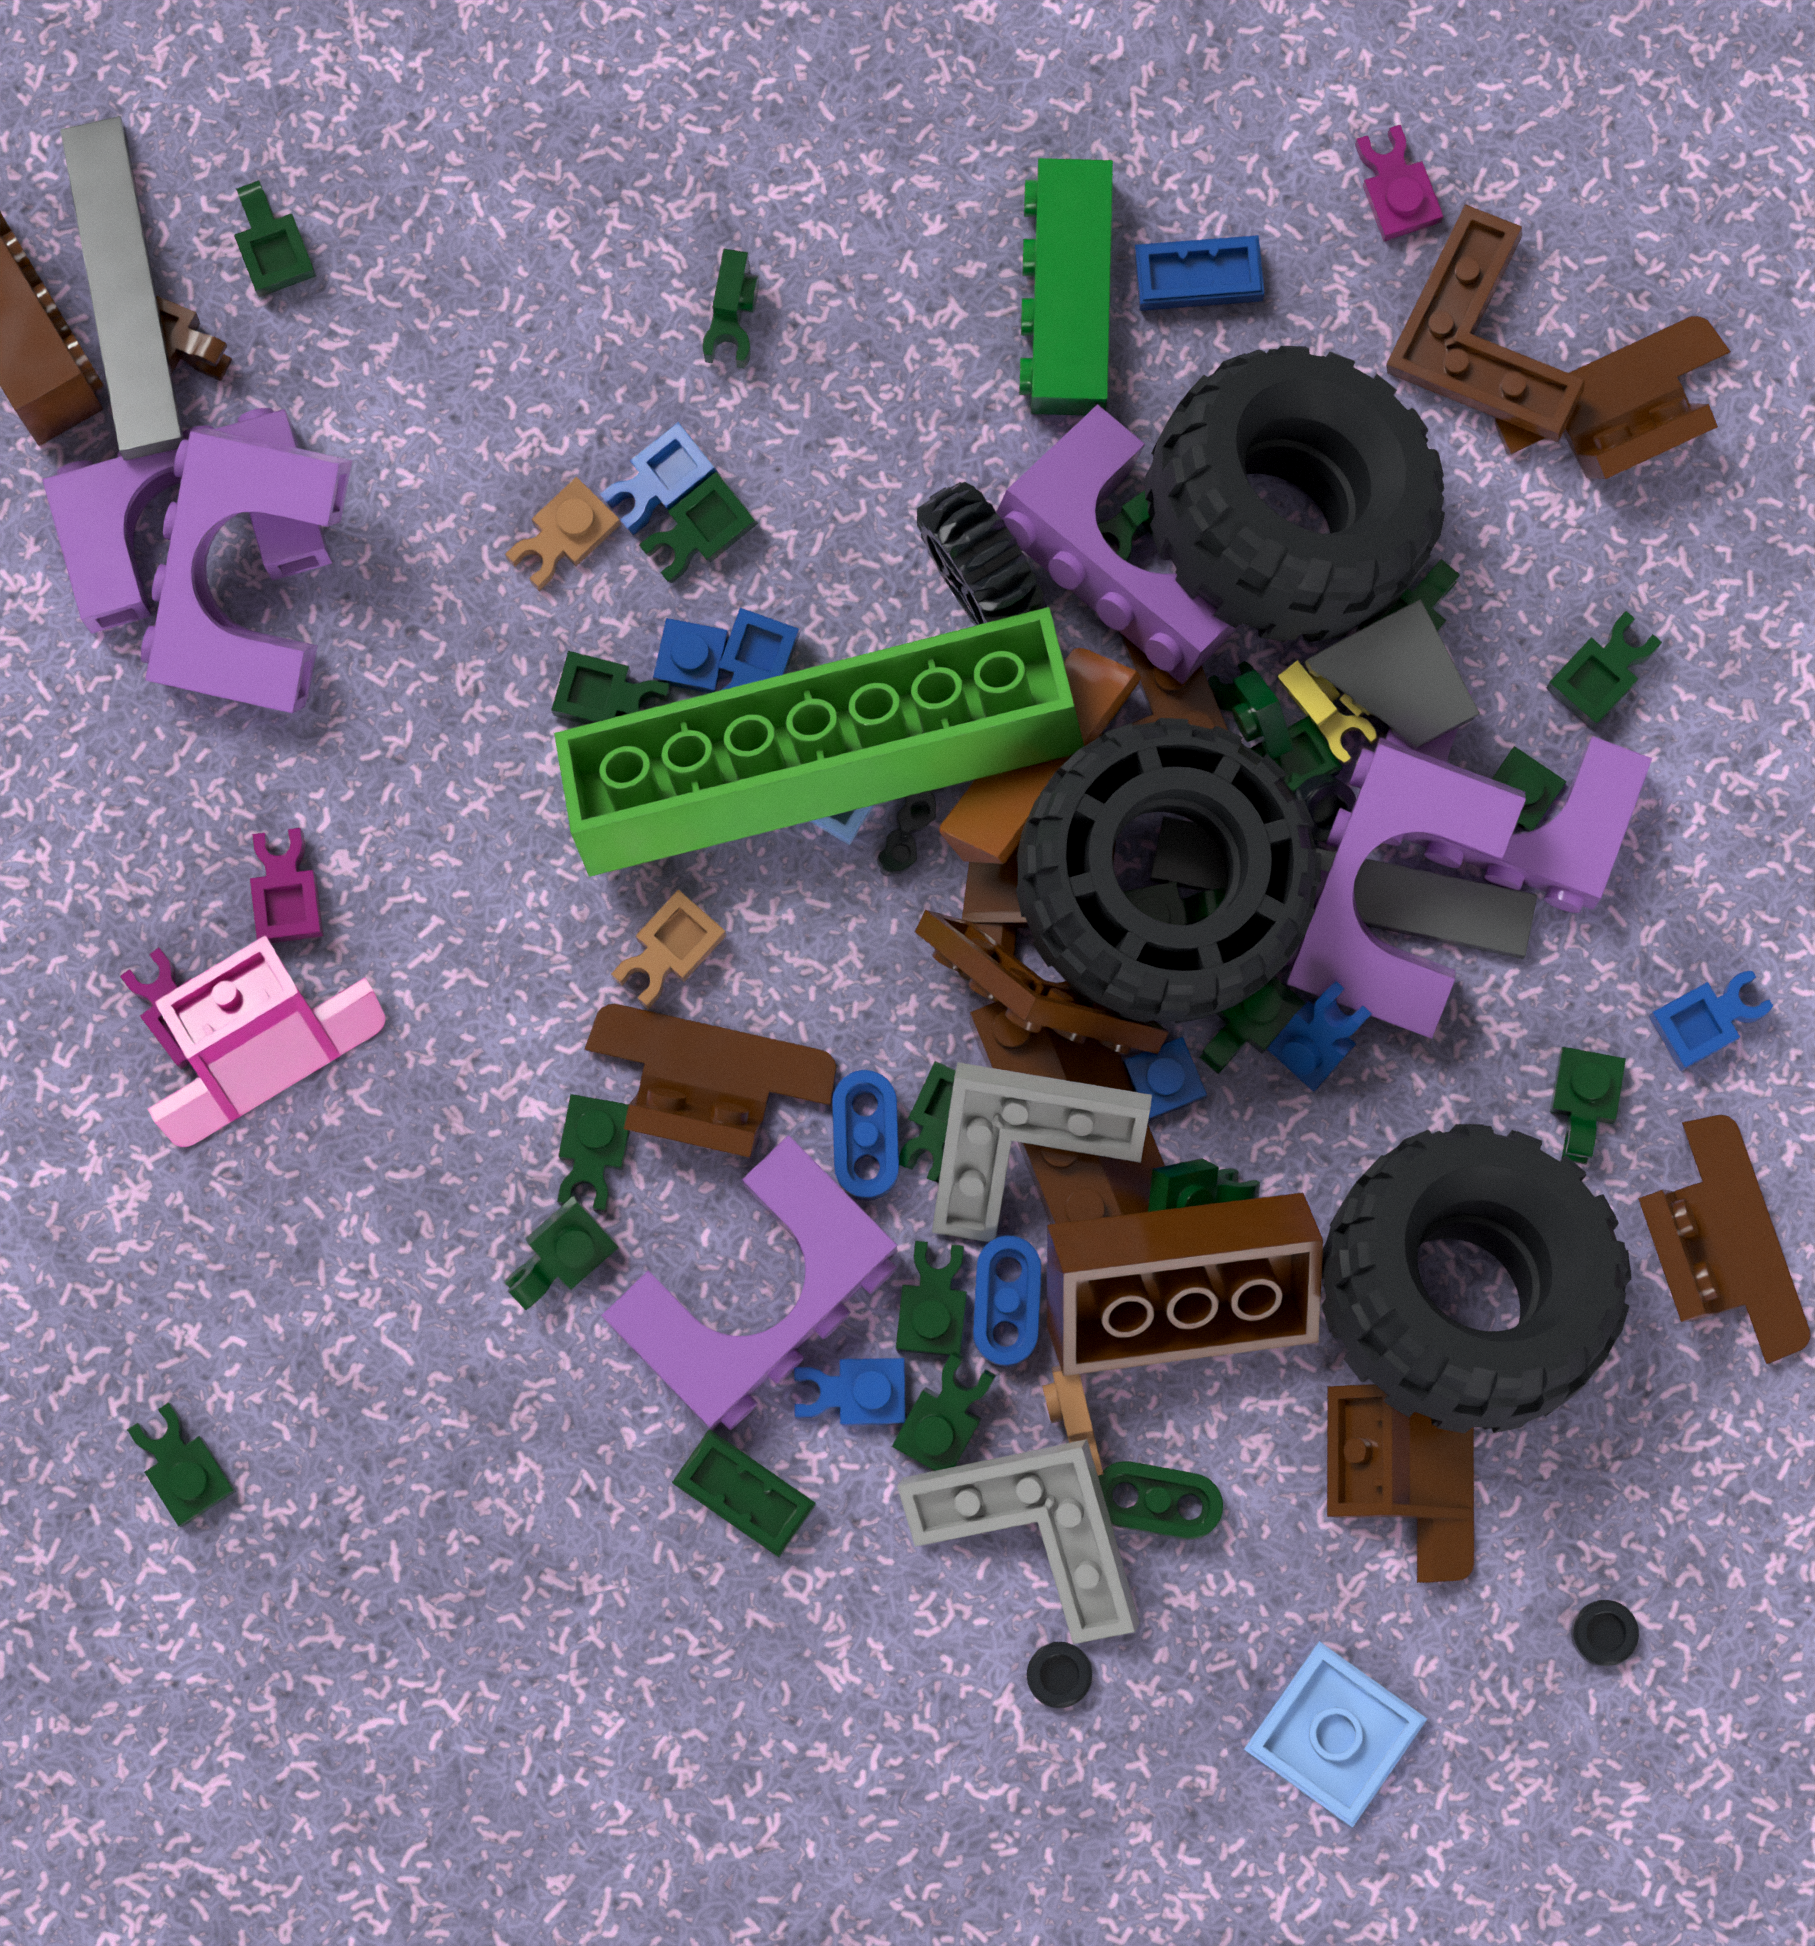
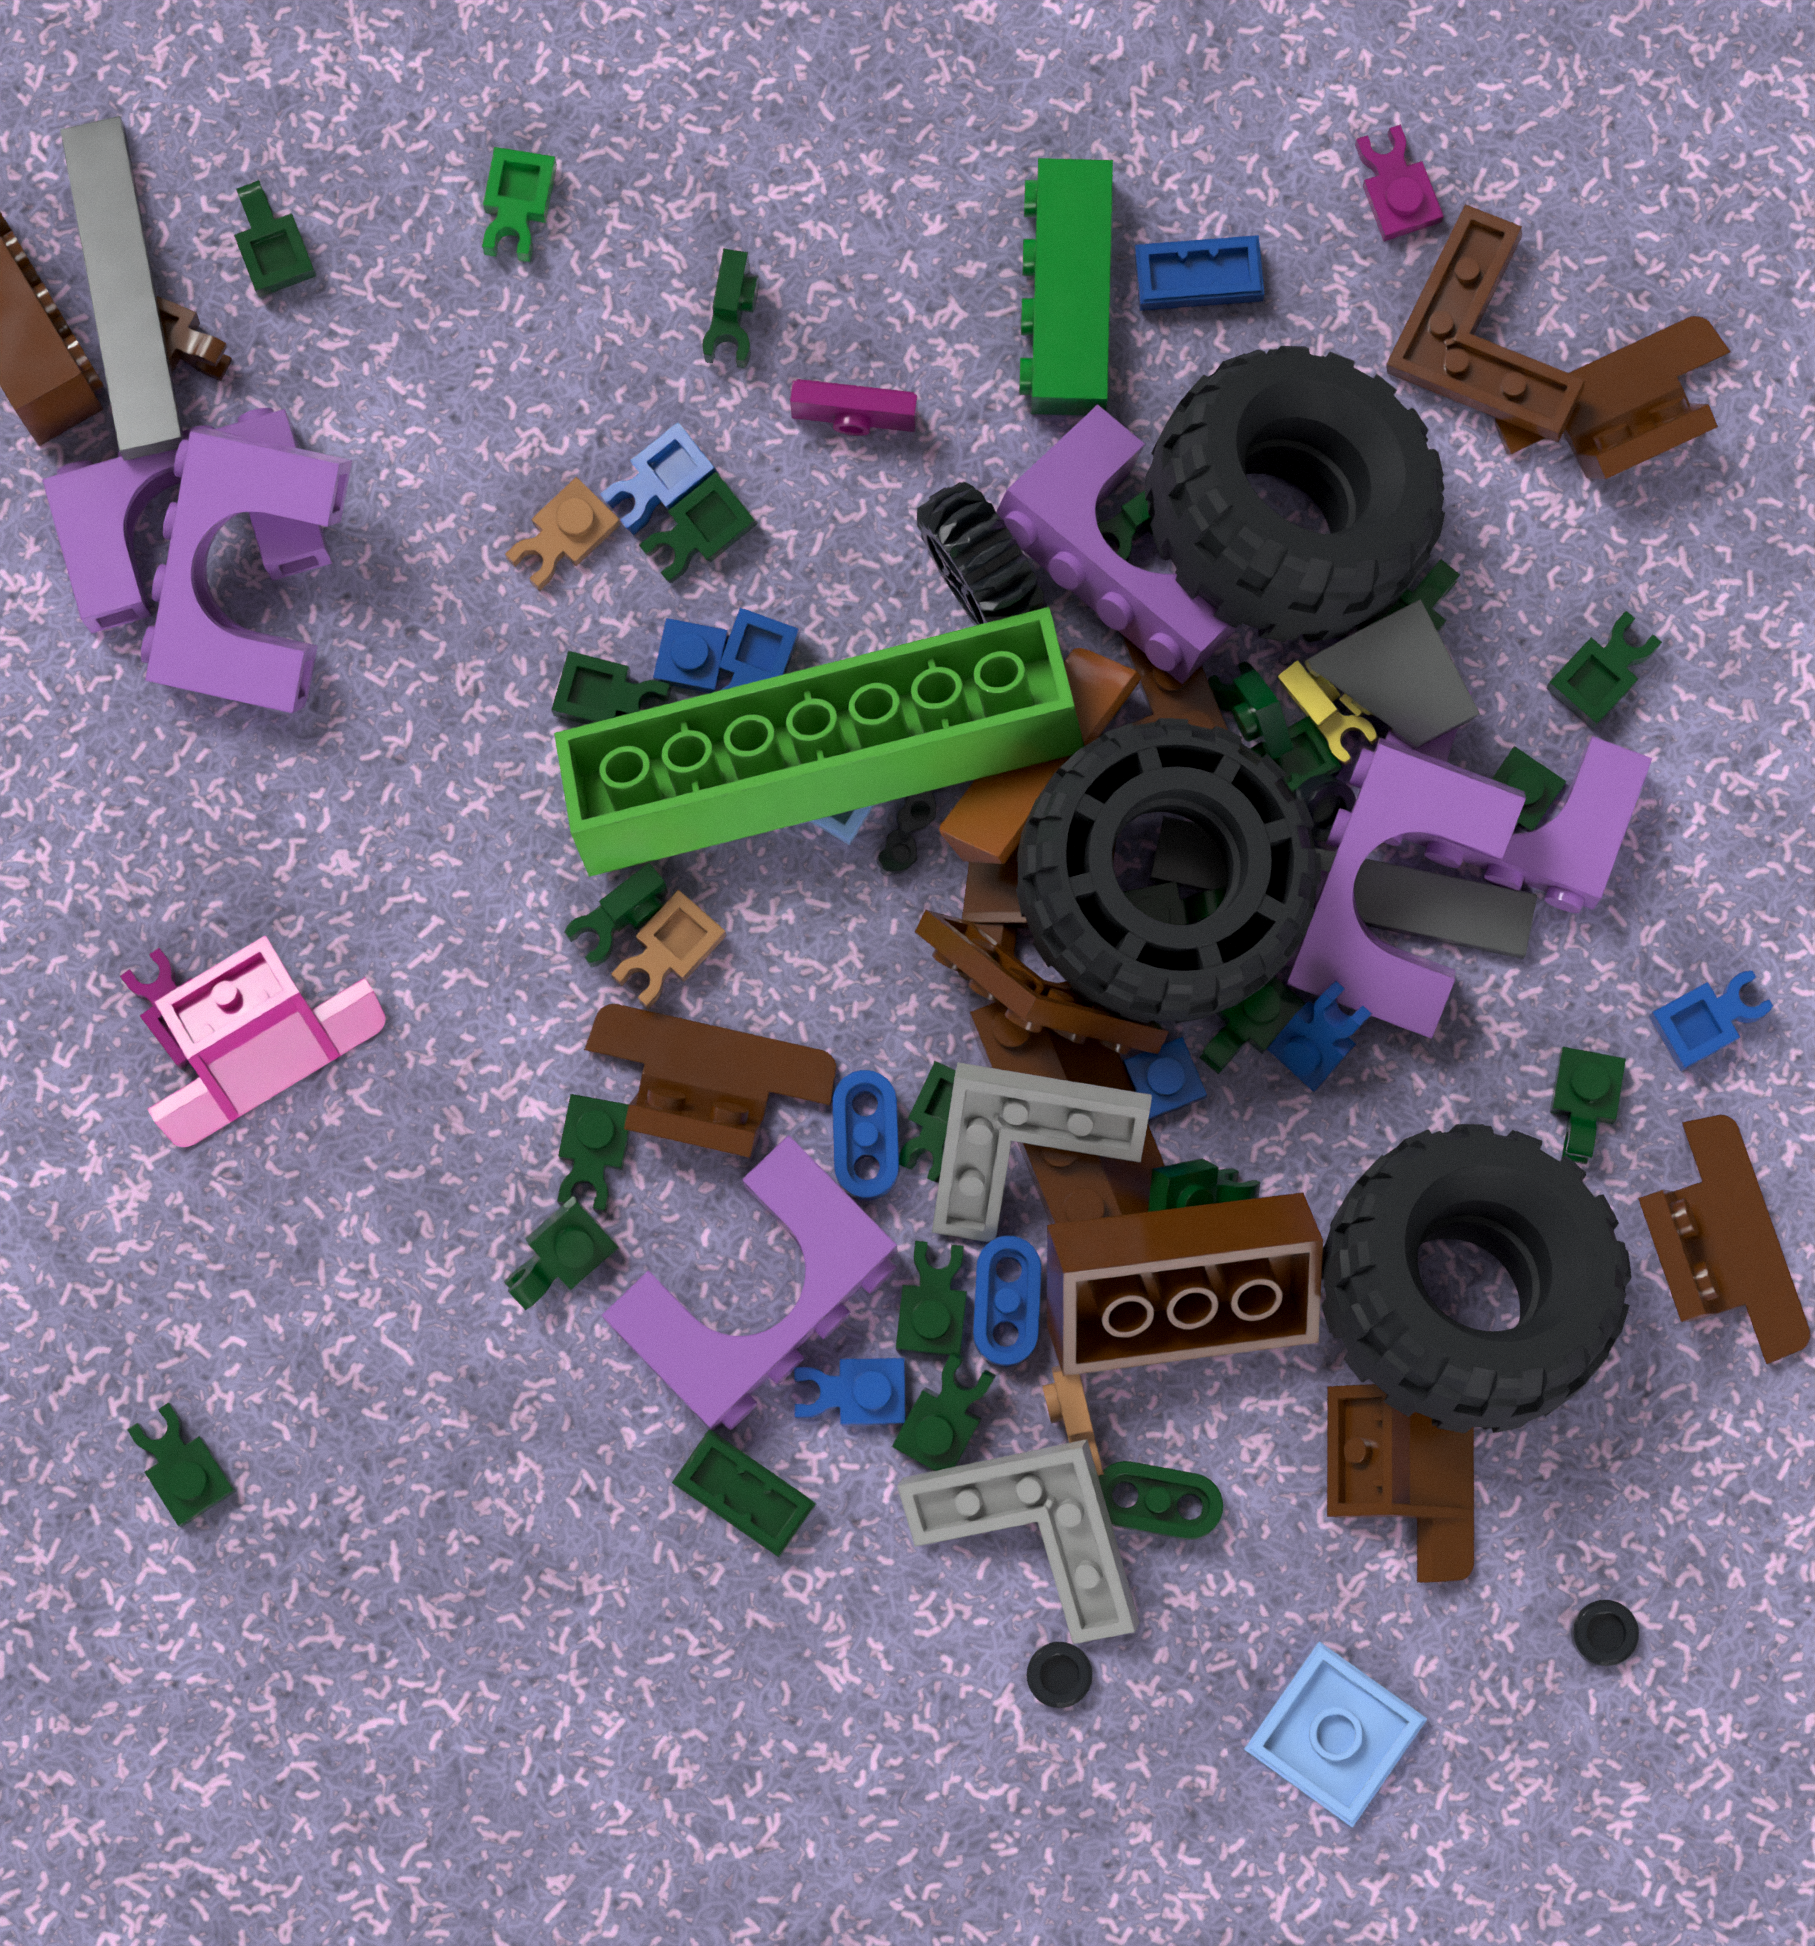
(285, 899): magenta plate -> none
(517, 193): none -> green plate
(631, 902): none -> dark green plate
(853, 407): none -> magenta plate

